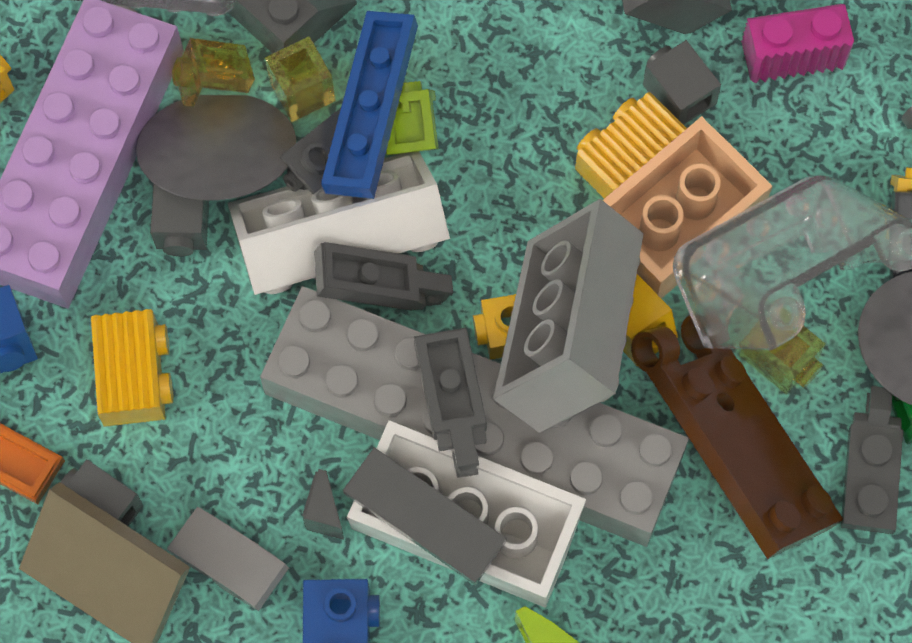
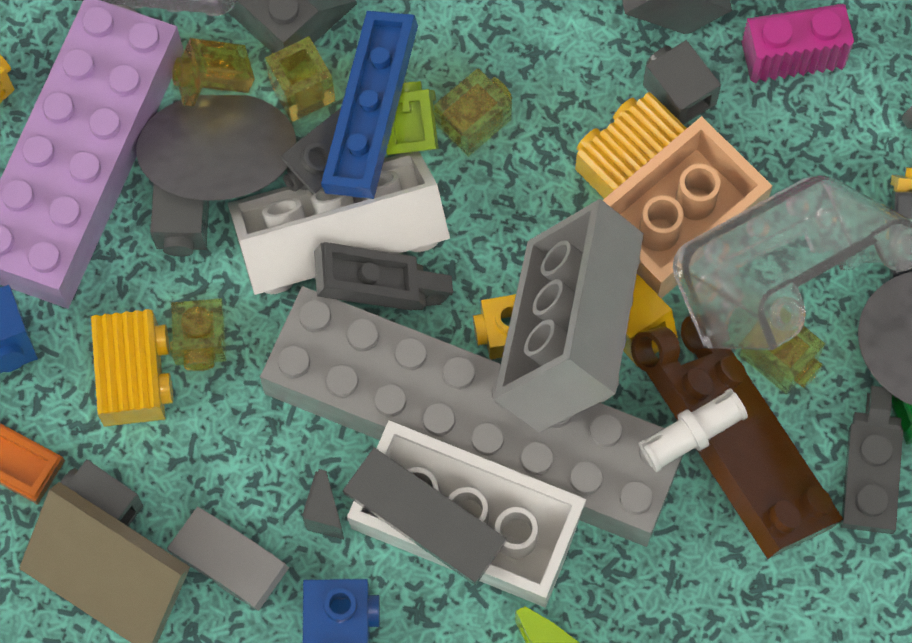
(198, 334): none -> clear yellow bracket
(452, 396): dark grey hinge -> none
(474, 111): none -> clear yellow brick
(693, 430): none -> white pin

